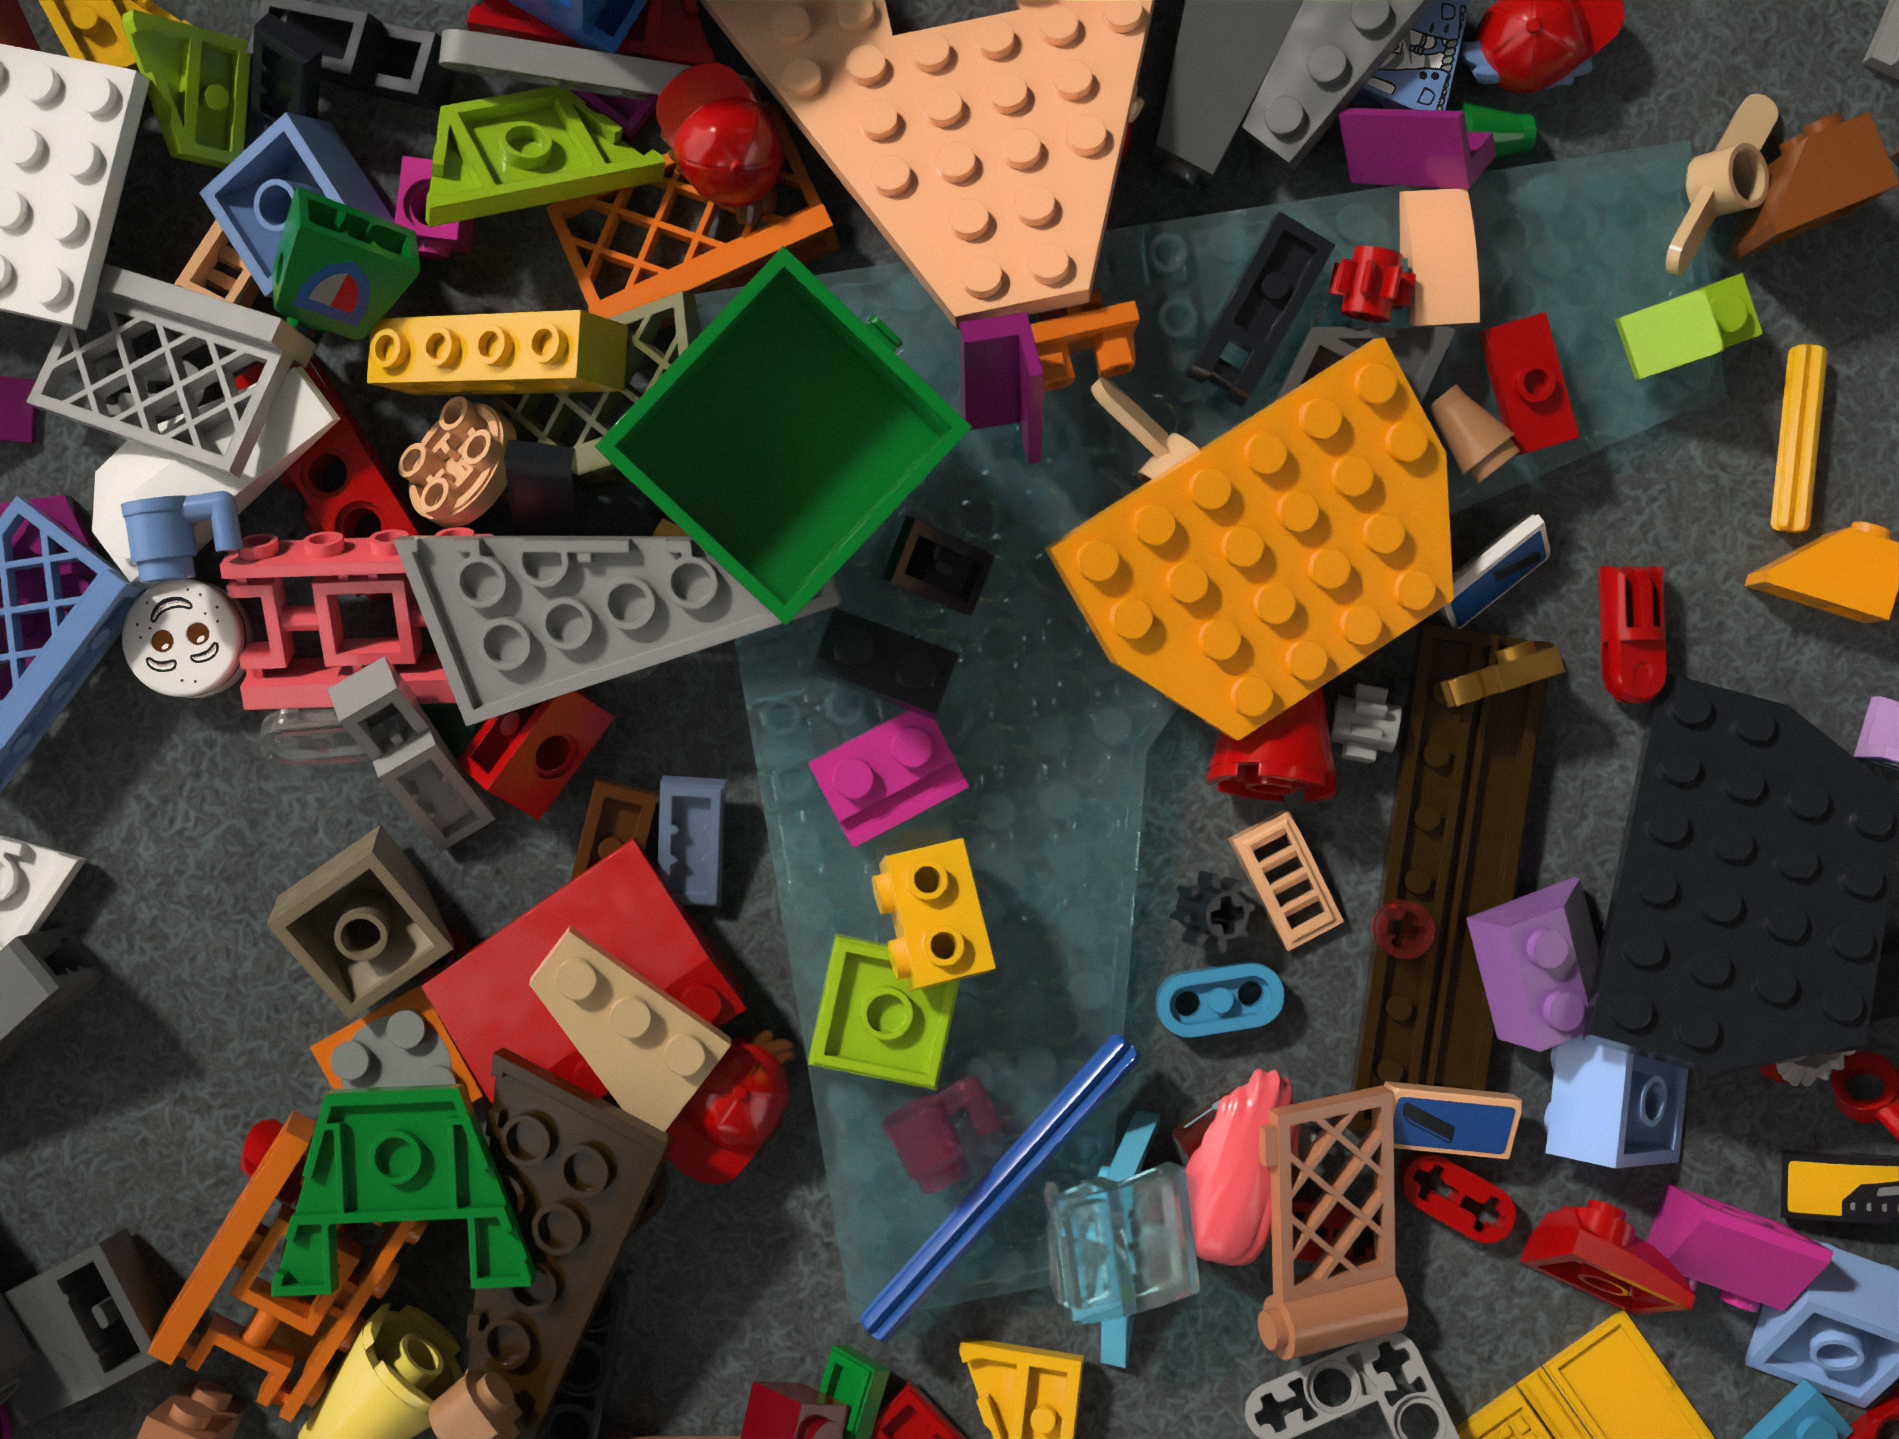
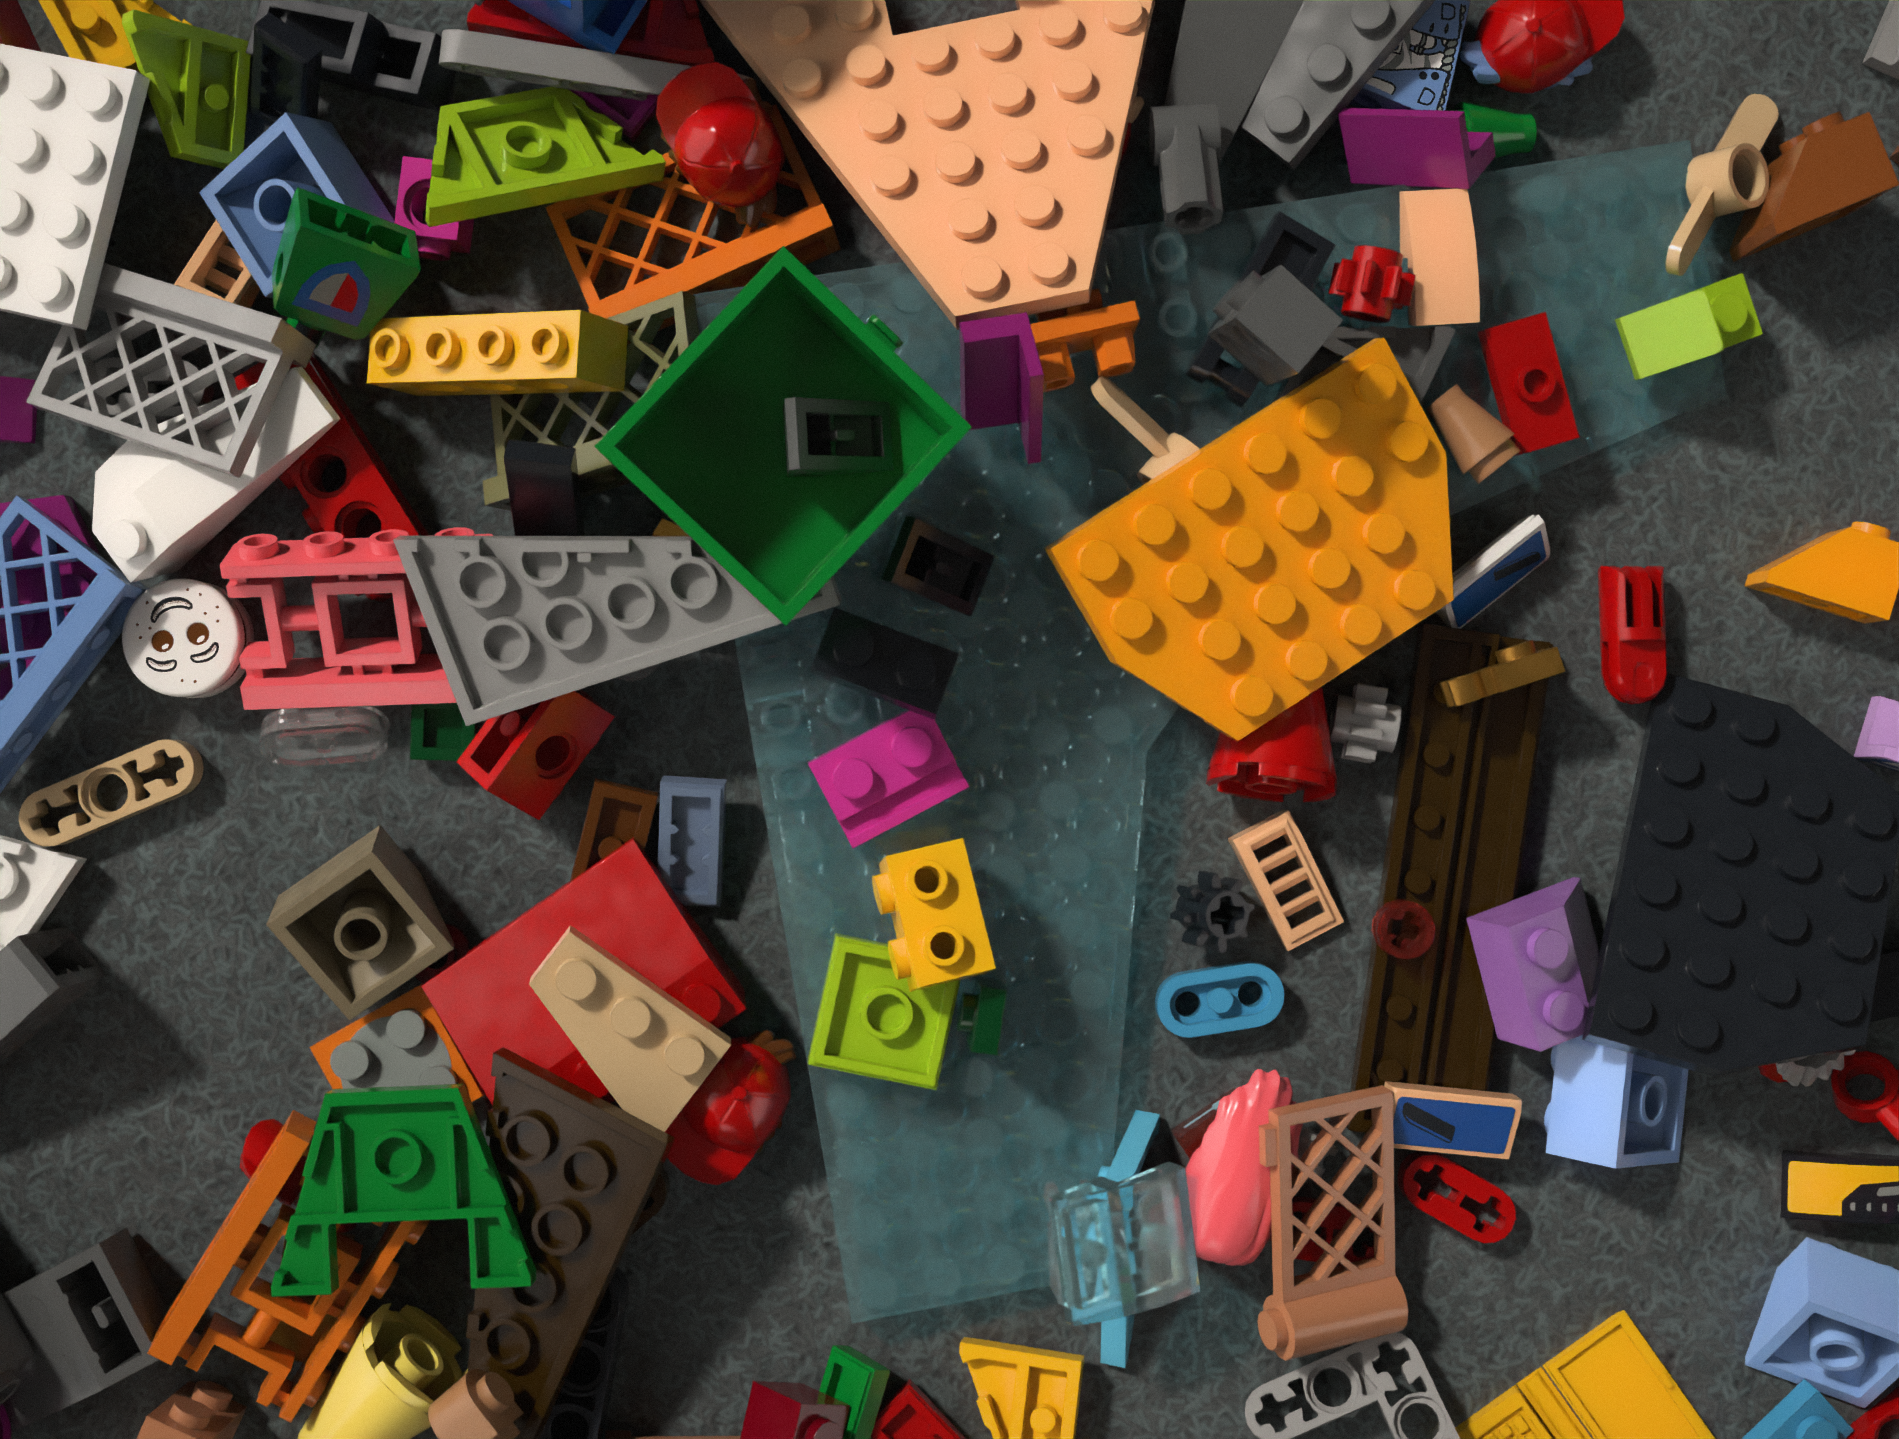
(76, 826): none -> tan beam
(163, 532): medium blue piece -> none
(409, 753): light grey slope -> none
(458, 463): light nougat tile -> none
(836, 436): none -> dark grey slope
(927, 1138): clear pink piece -> none
(982, 1015): none -> dark green plate
(1000, 1187): blue axle -> none
(1187, 150): none -> dark grey piece
(1272, 324): none -> dark grey brick
(1605, 1259): red slope -> none
(1735, 1250): dark pink slope -> none
(1799, 438): yellow axle -> none

